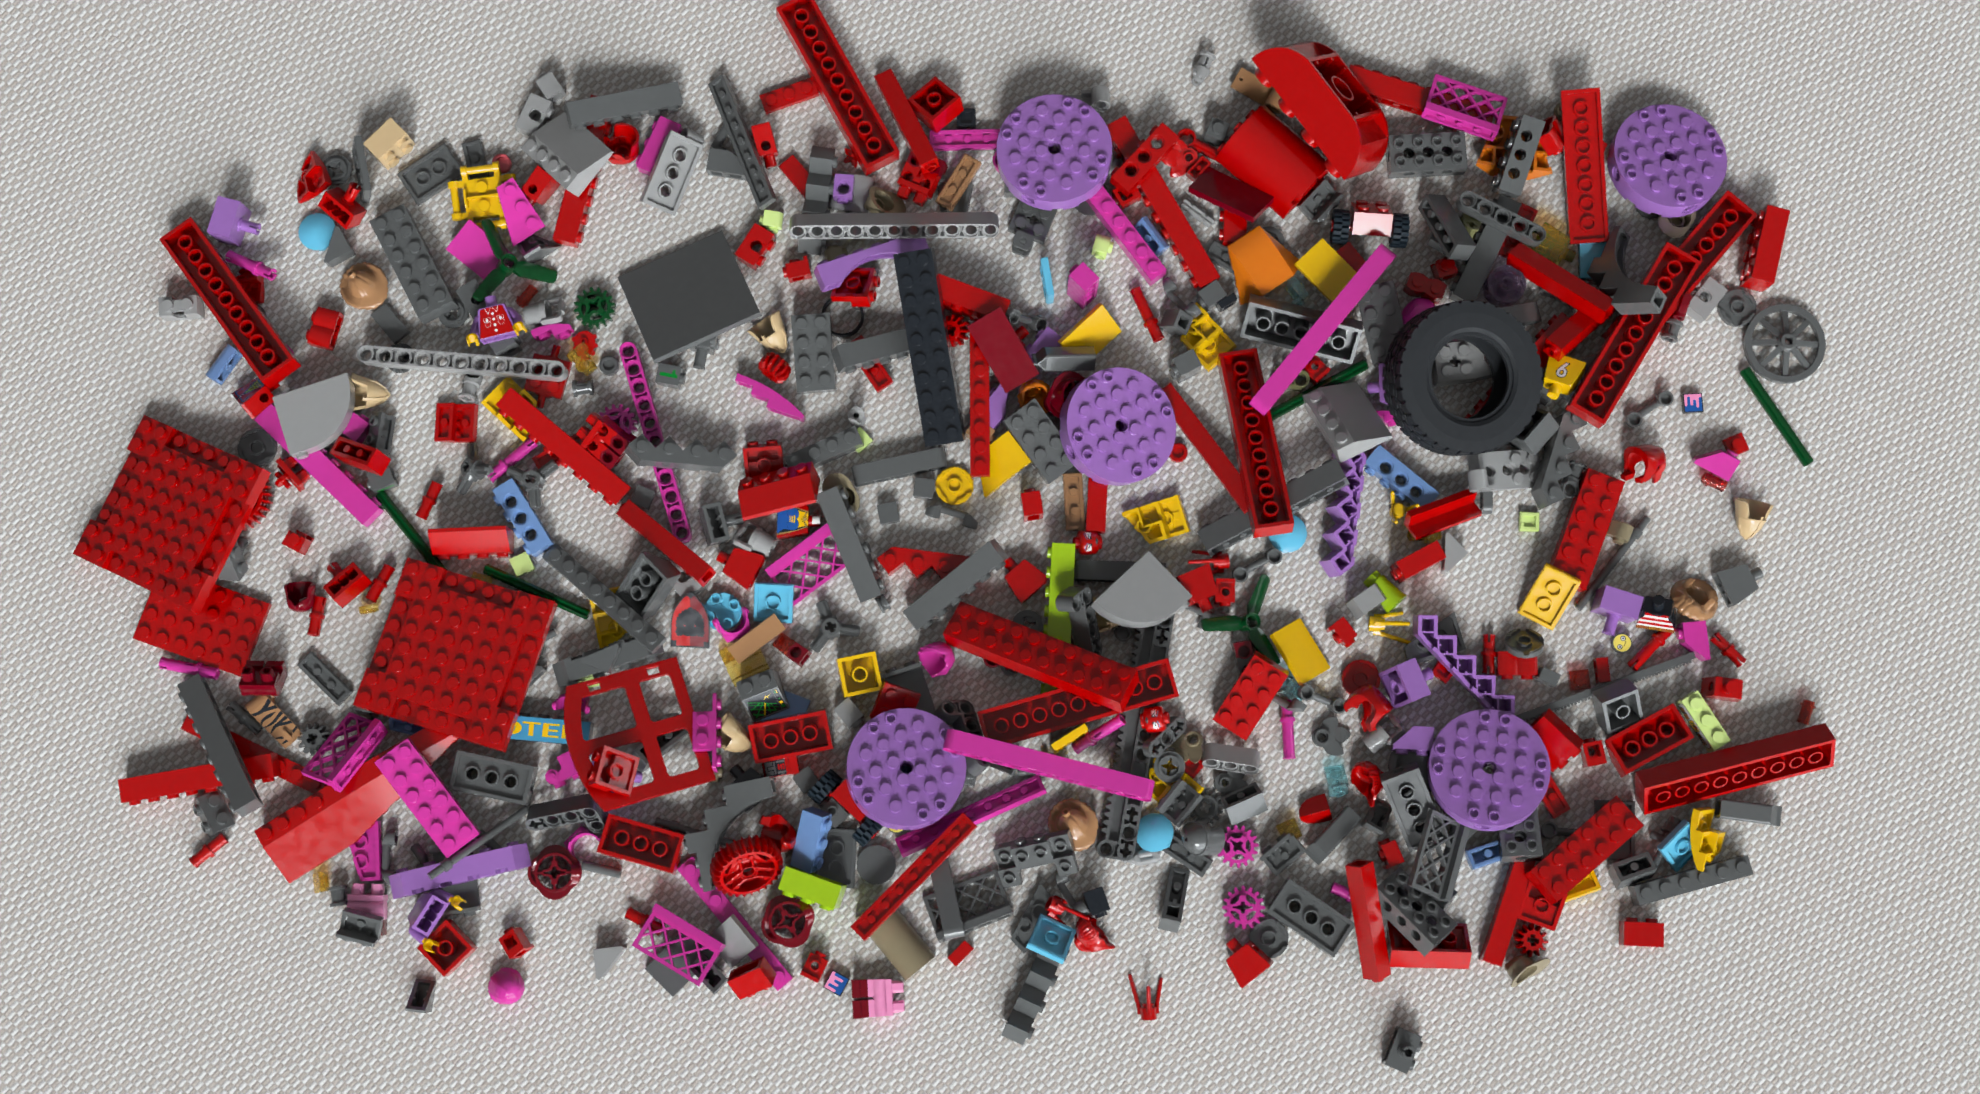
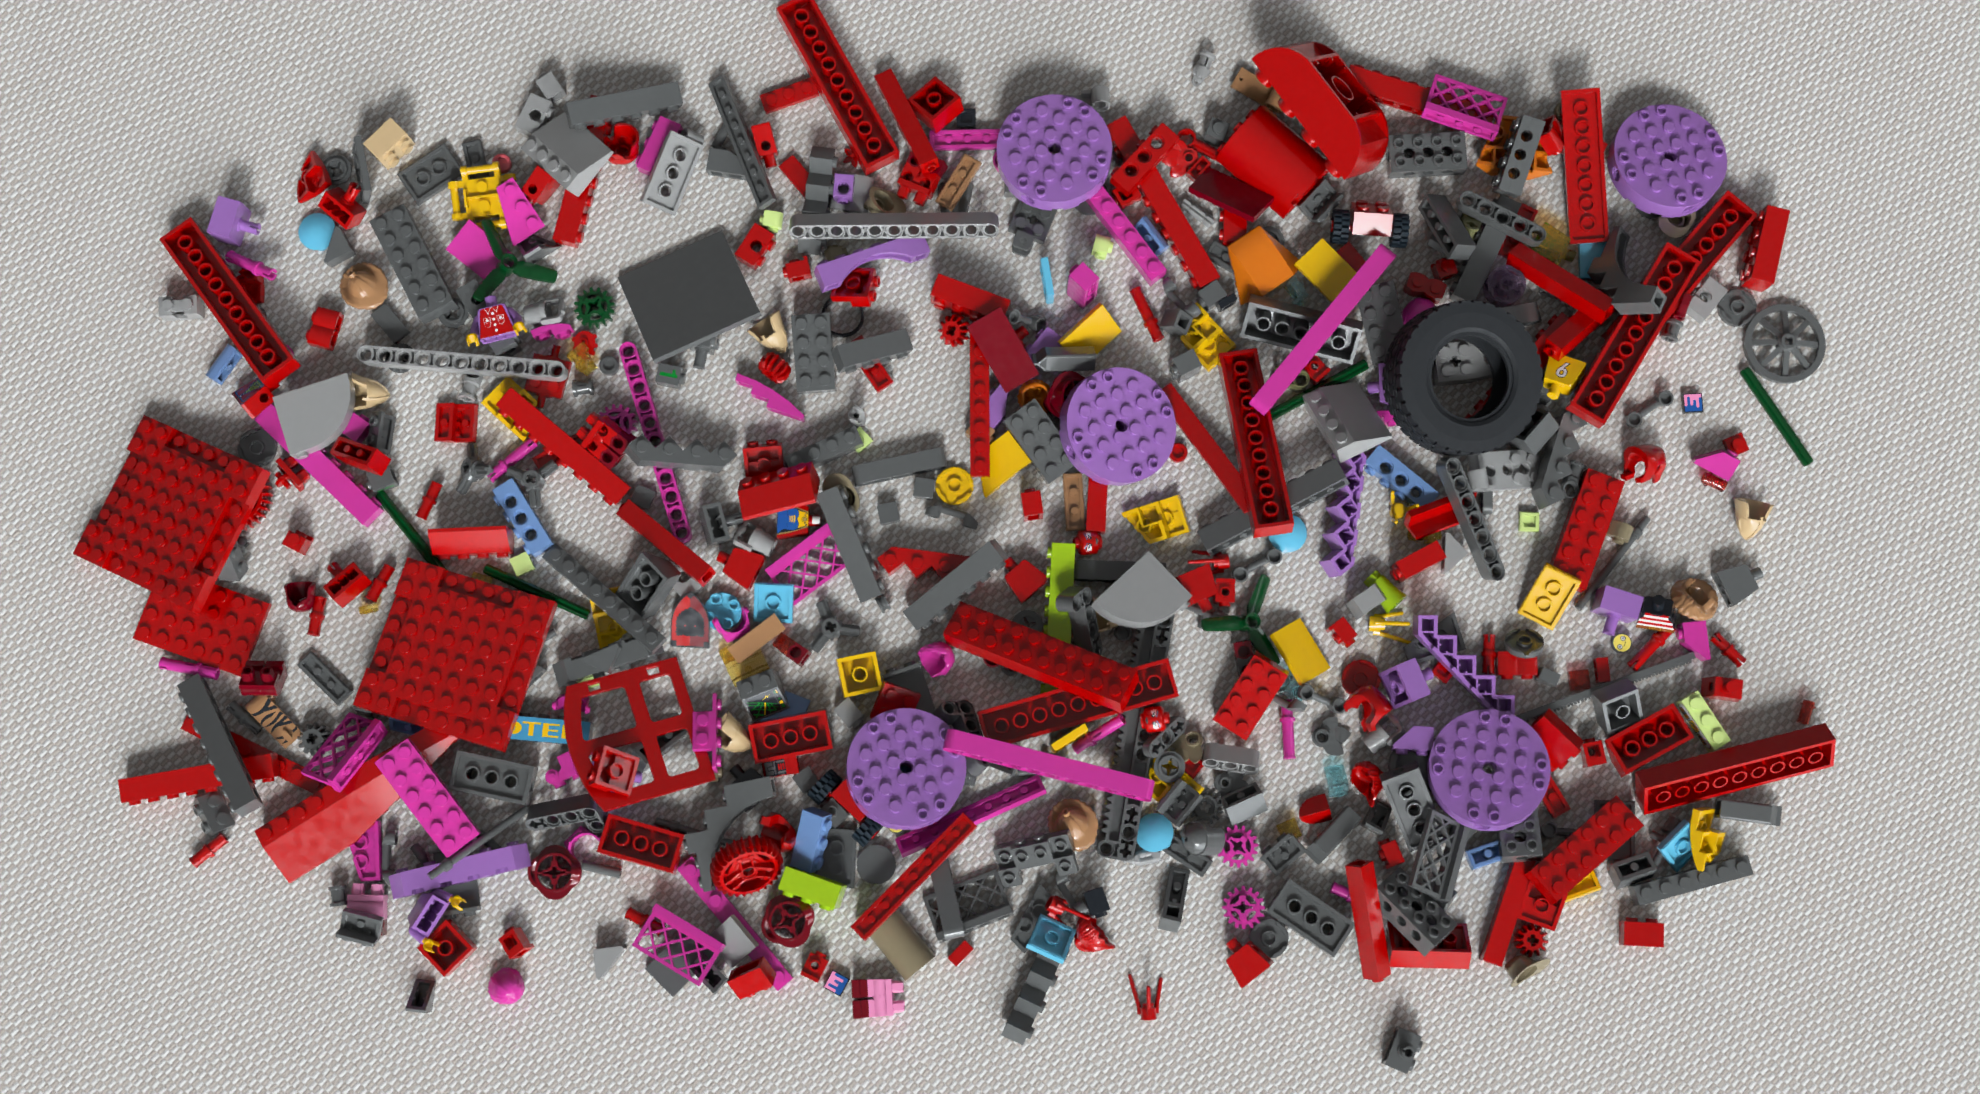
(320, 882): clear yellow slope -> none
(526, 296): clear red pin -> none
(929, 347): black brick -> none
(1463, 513): none -> dark grey beam

